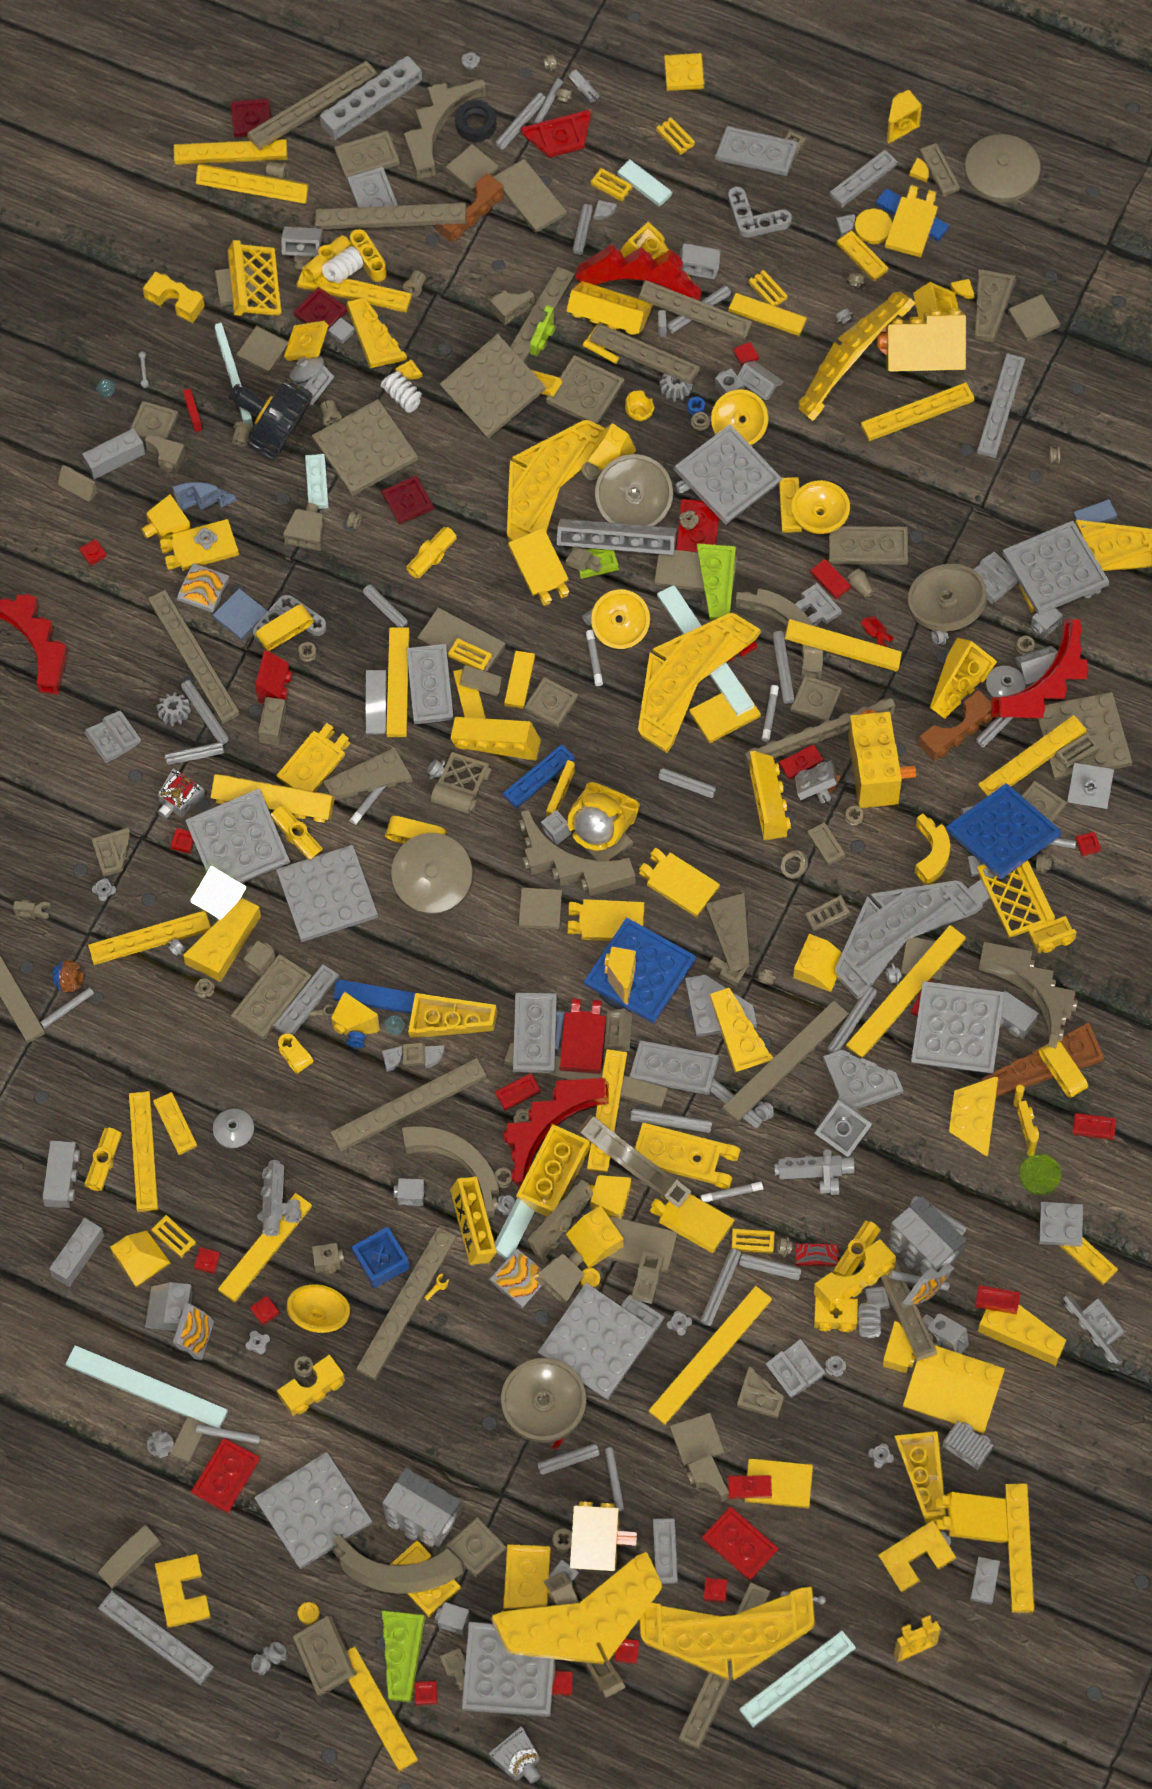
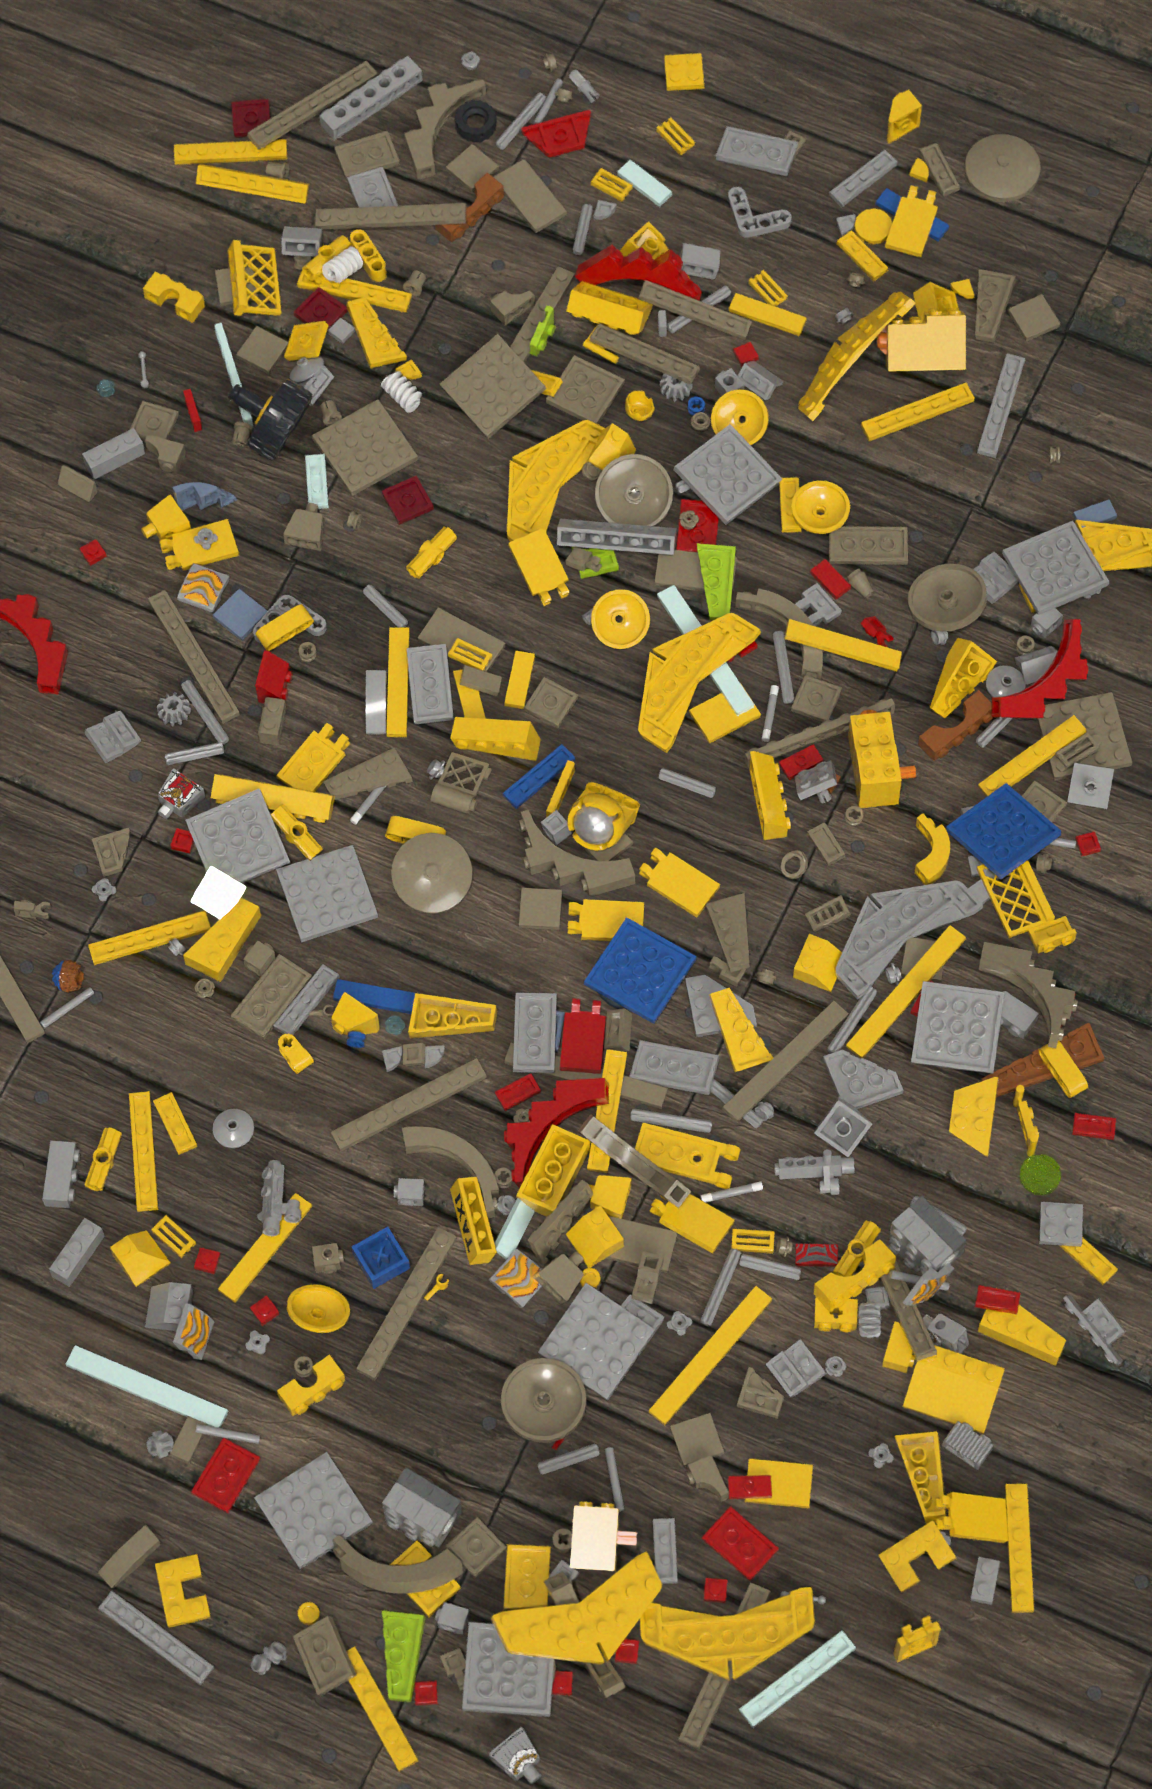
(594, 658): light grey bar -> none
(621, 970): yellow slope -> none

